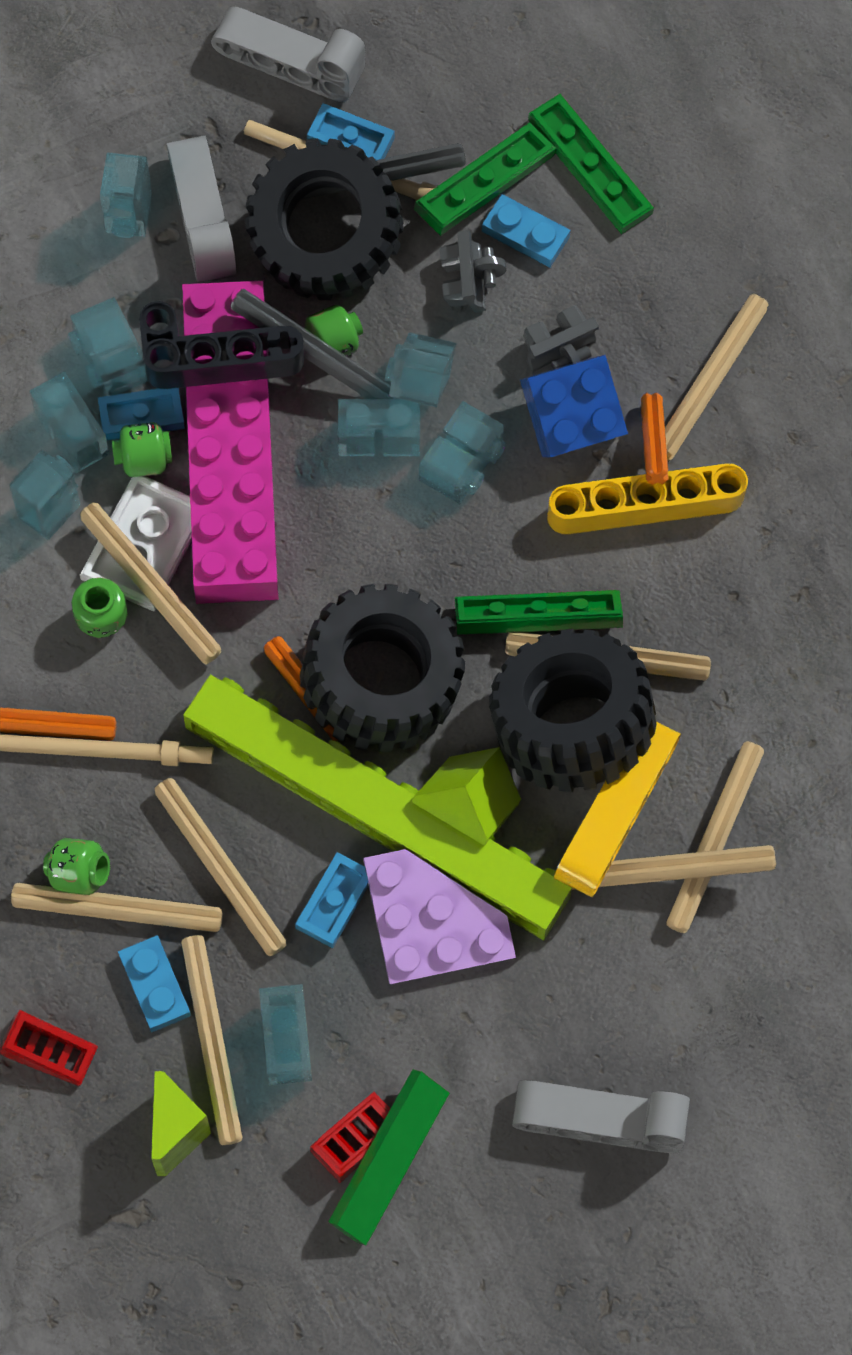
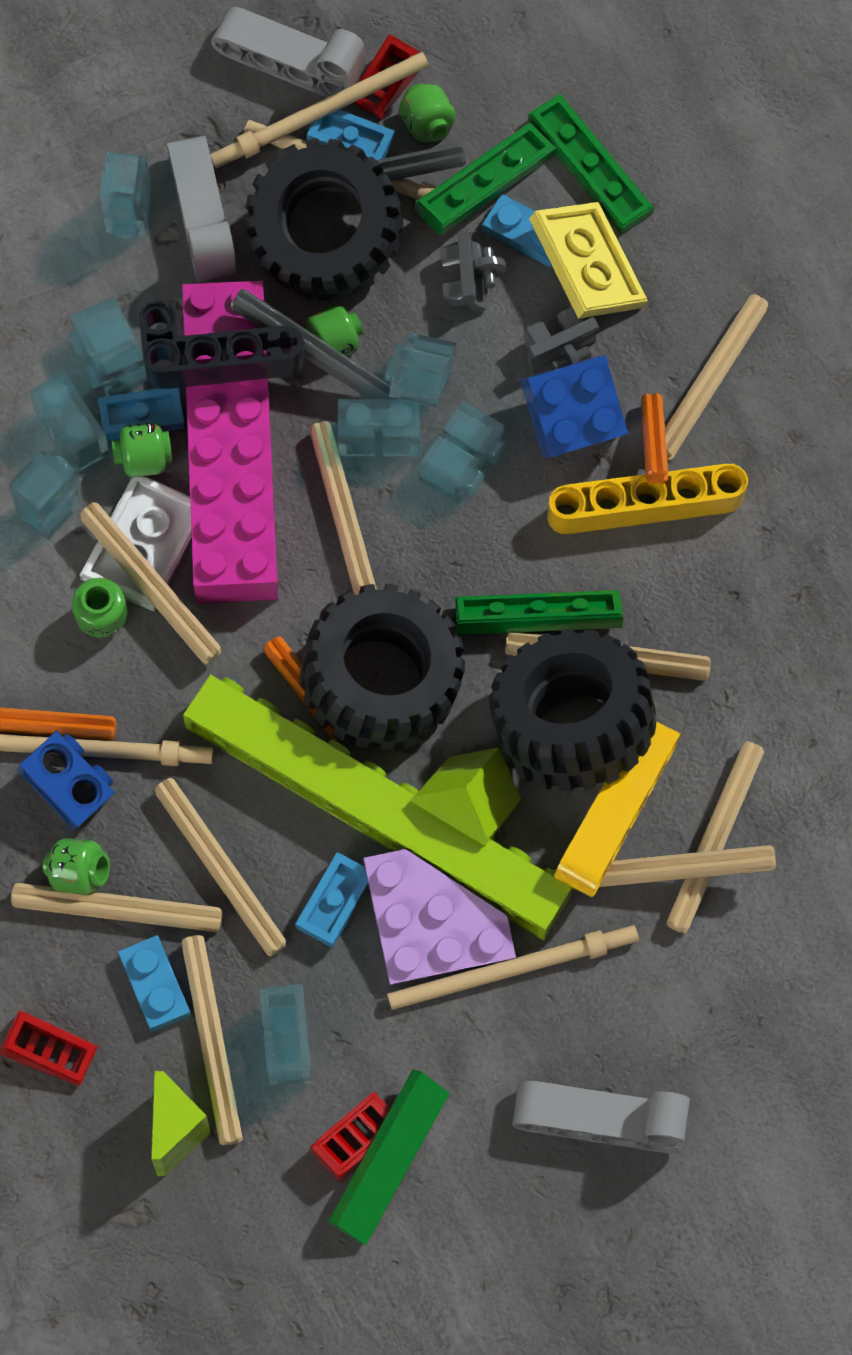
(57, 787): none -> blue brick
(250, 144): none -> tan bar
(341, 505): none -> tan axle
(391, 47): none -> red slope
(427, 113): none -> bright green head
(588, 260): none -> light yellow tile
(594, 944): none -> tan bar

